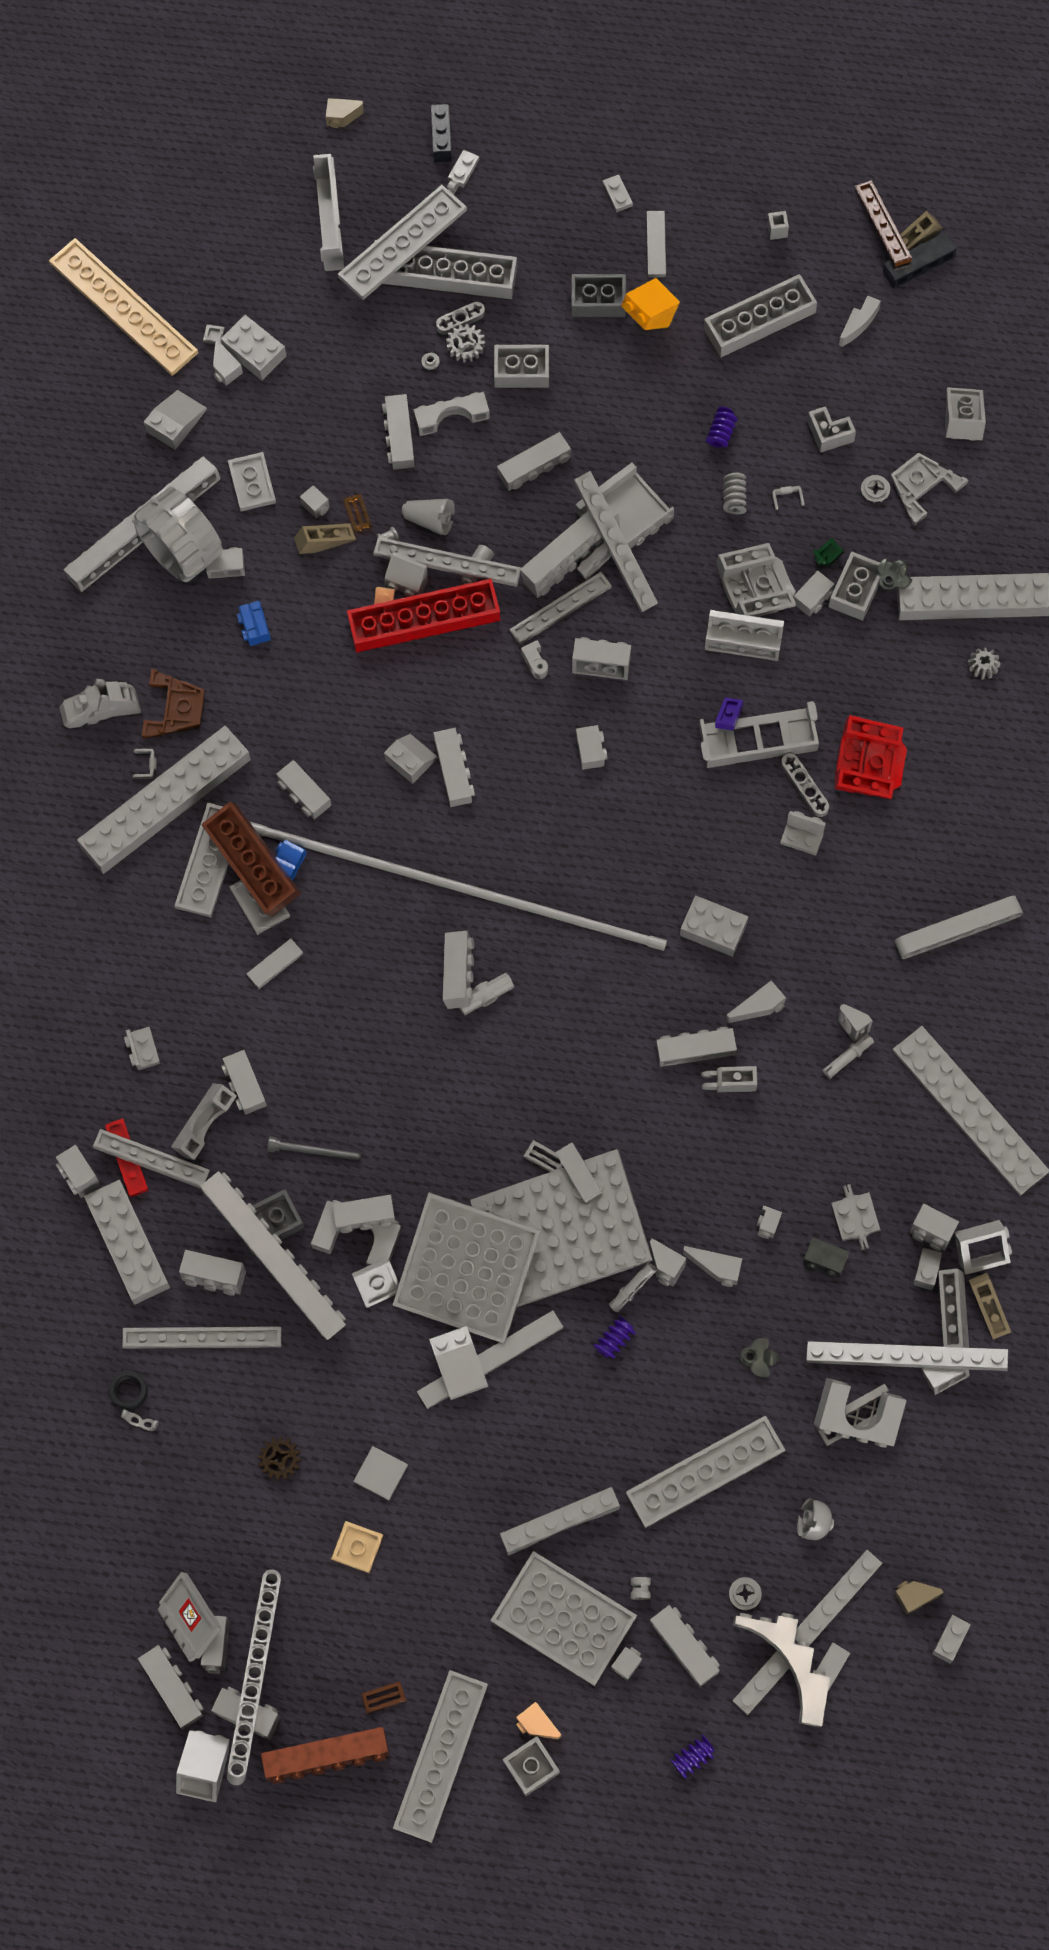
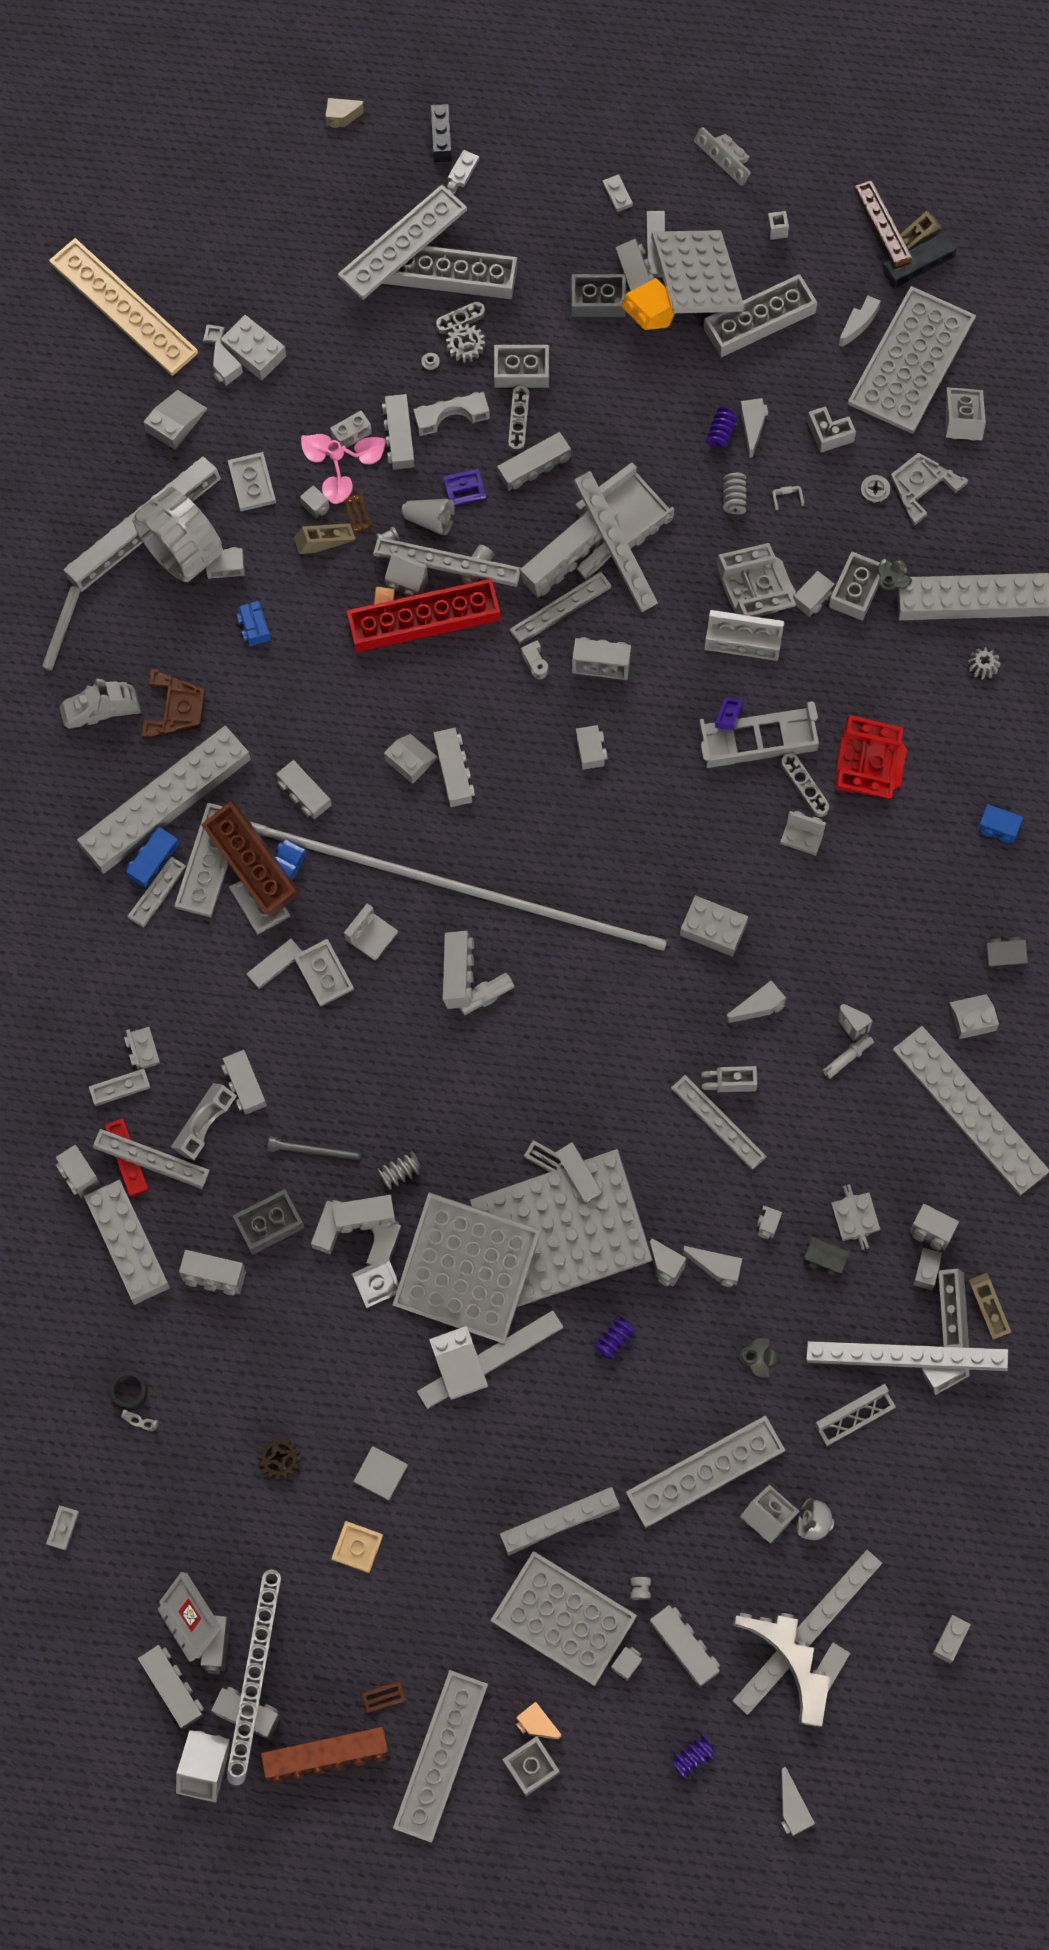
(61, 628): none -> light grey axle
(62, 1528): none -> light grey plate
(119, 1087): none -> light grey plate
(152, 763): light grey piece -> none
(152, 857): none -> blue brick
(157, 892): none -> light grey tile
(201, 1337): light grey tile -> none
(272, 1255): light grey brick -> none
(319, 445): none -> bright pink plant
(323, 972): none -> light grey plate
(329, 212): light grey piece -> none
(351, 429): none -> light grey brick
(370, 933): none -> light grey bracket
(400, 1170): none -> light grey piece
(462, 483): none -> dark purple plate
(518, 419): none -> light grey beam
(627, 1293): light grey pin -> none
(634, 263): none -> light grey brick
(696, 1047): light grey brick -> none
(697, 271): none -> light grey plate
(718, 1122): none -> light grey tile
(725, 154): none -> light grey bracket
(751, 1586): light grey gear -> none
(753, 419): none -> light grey slope
(769, 1514): none -> light grey slope
(794, 1811): none -> light grey slope
(828, 553): dark green bracket -> none
(880, 1429): light grey arch -> none
(911, 360): none -> light grey plate
(915, 1595): dark tan slope -> none
(958, 927): light grey beam -> none
(974, 1016): none -> light grey slope
(977, 1234): light grey window -> none
(1000, 824): none -> blue brick
(1007, 952): none -> dark grey brick

